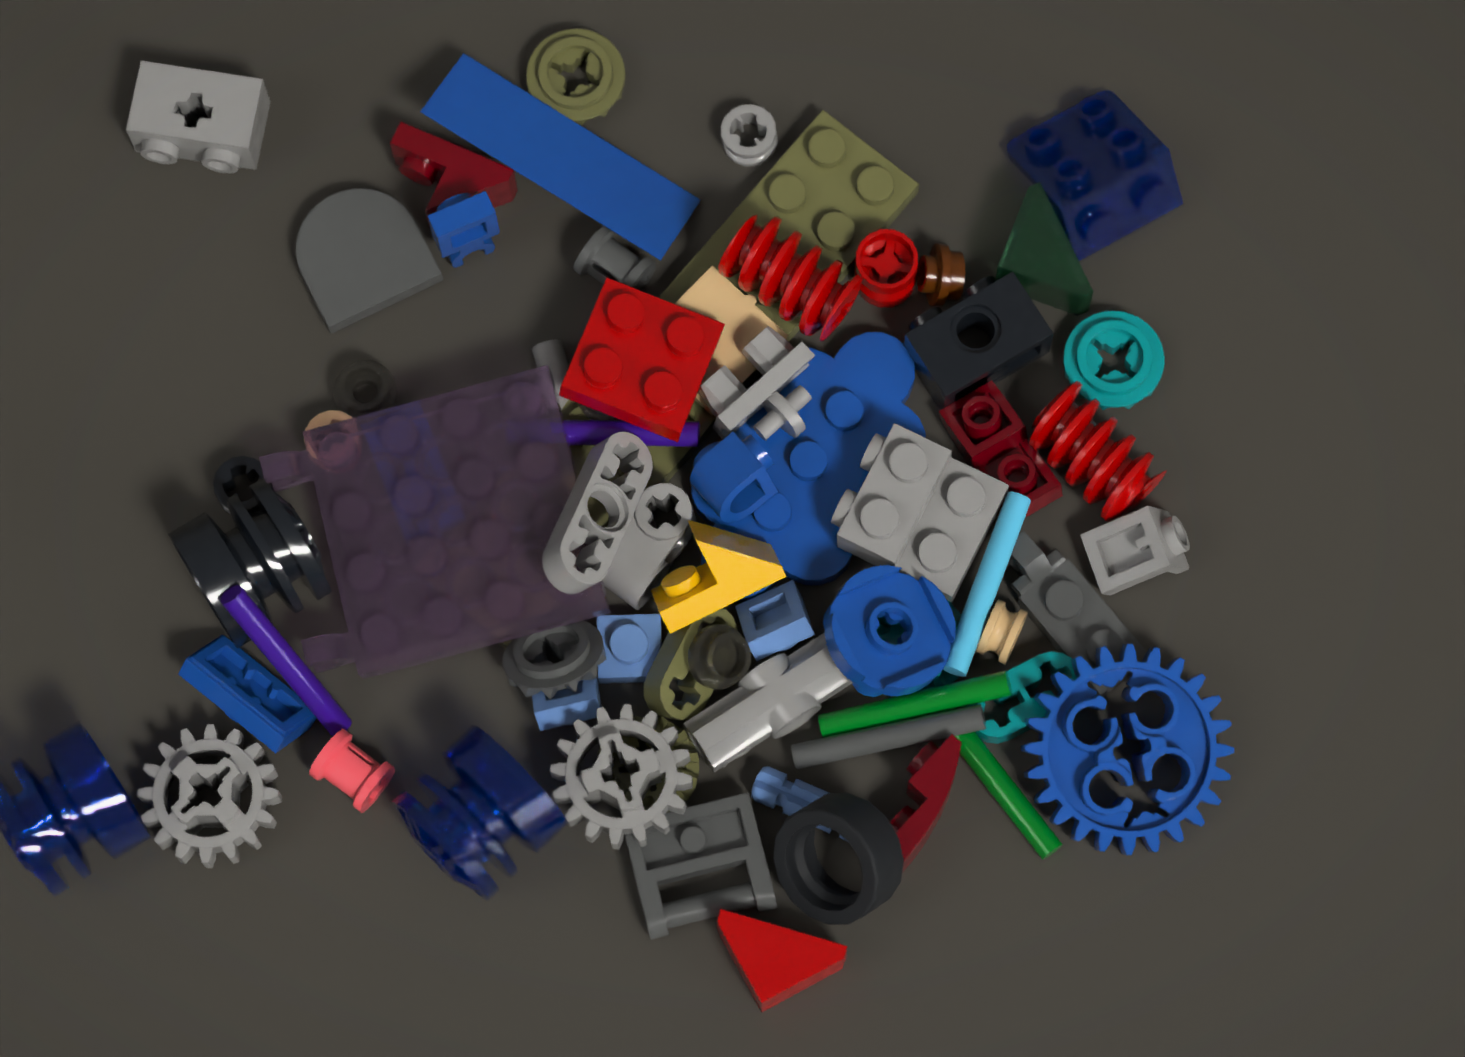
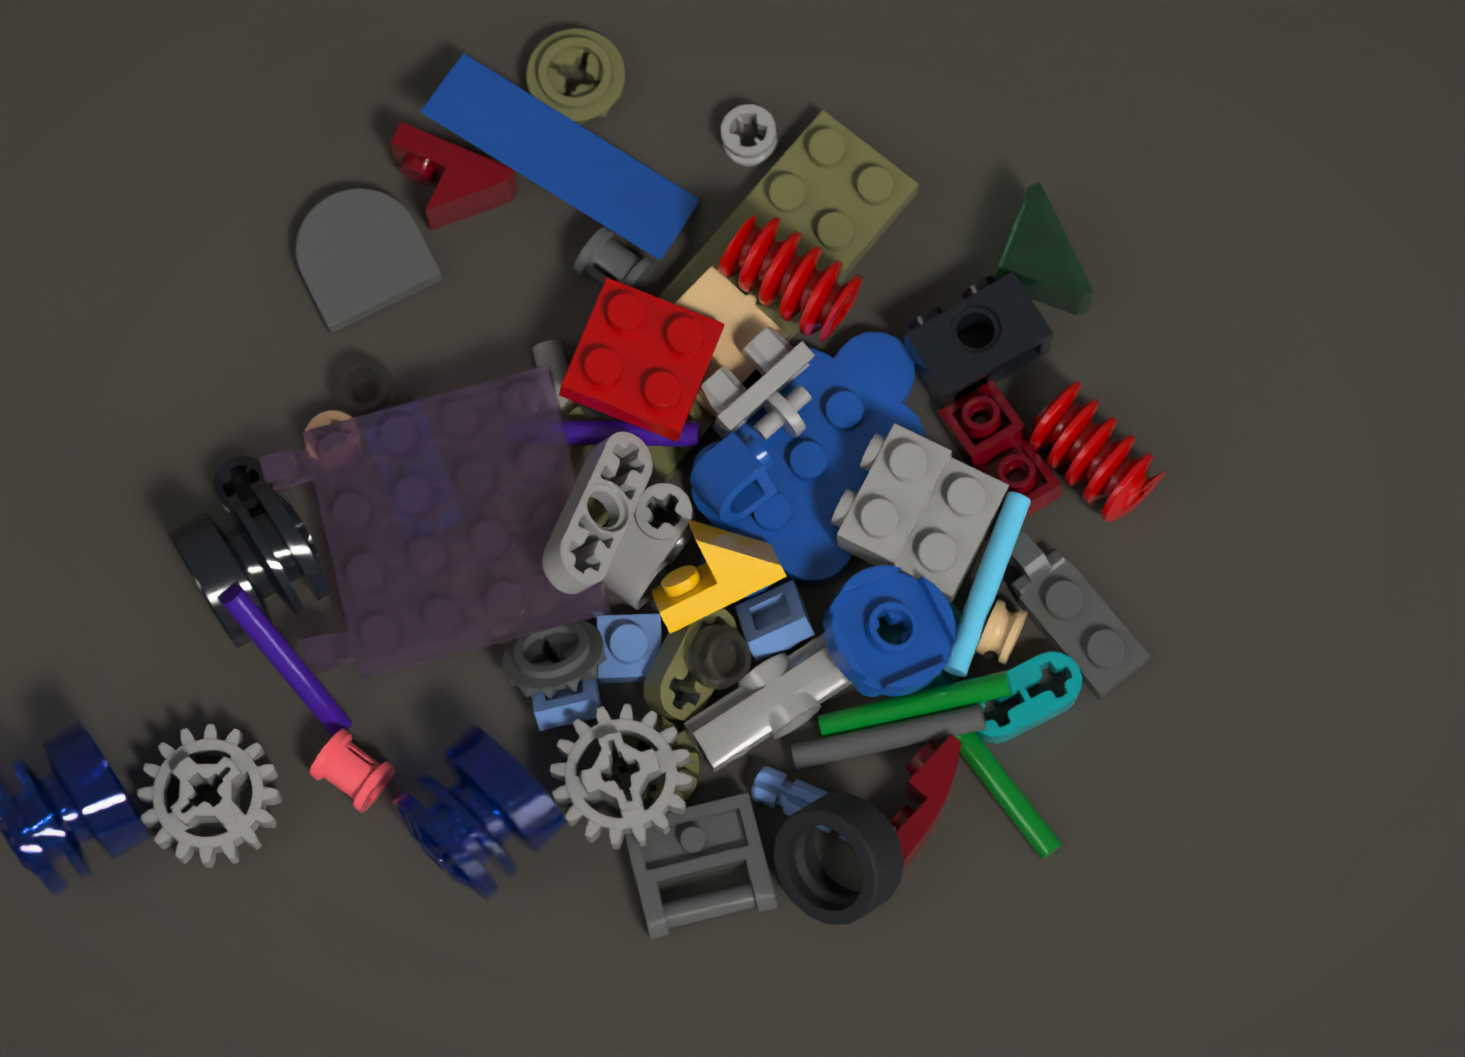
(175, 96): light grey brick -> none
(247, 693): blue plate -> none
(464, 226): blue plate -> none
(777, 959): red slope -> none
(886, 254): red wheel -> none
(941, 275): reddish brown plate -> none
(1098, 171): clear blue bracket -> none
(1110, 333): teal gear -> none
(1136, 549): light grey bracket -> none
(1183, 733): blue gear -> none

